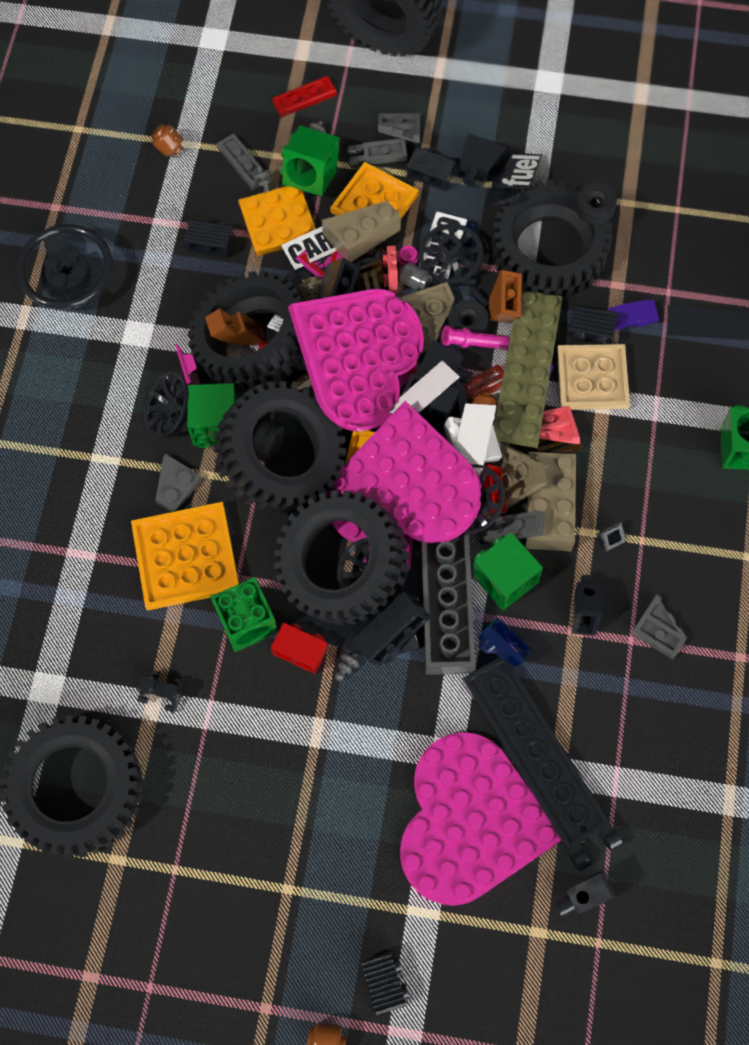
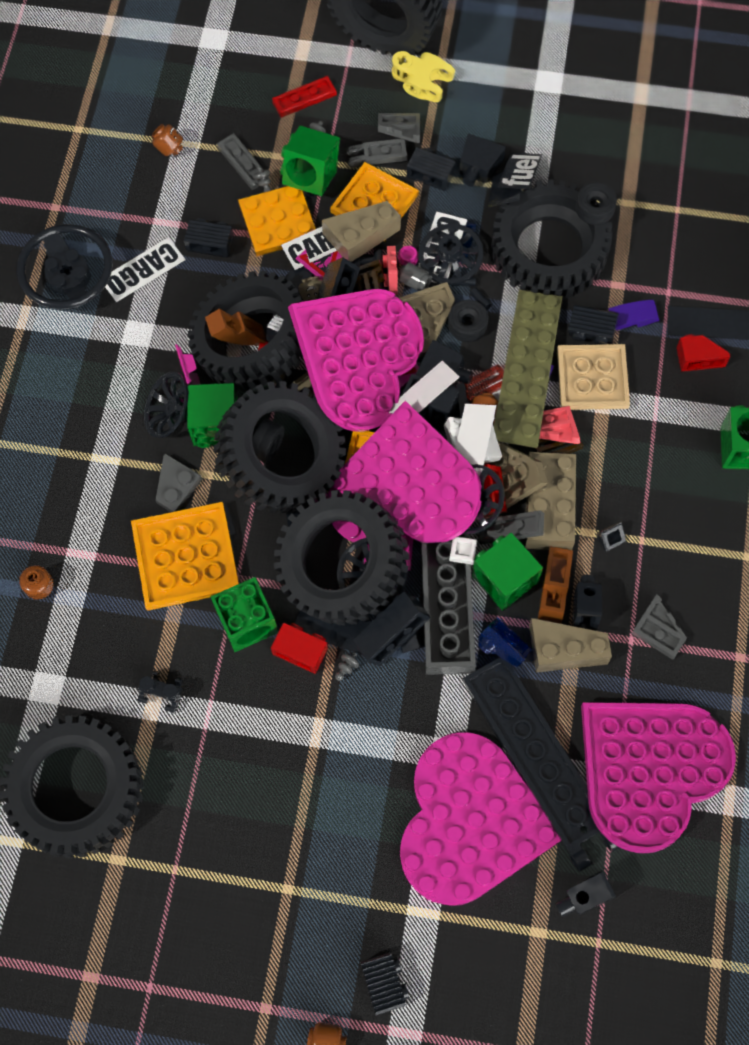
(36, 582): none -> dark orange head
(143, 269): none -> sticker
(419, 73): none -> light yellow piece
(463, 550): none -> white tile
(466, 337): dark pink pin -> none
(506, 297): dark orange slope -> none
(555, 585): none -> dark orange slope
(566, 646): none -> dark tan wedge
(650, 767): none -> dark pink plate
(700, 353): none -> red slope

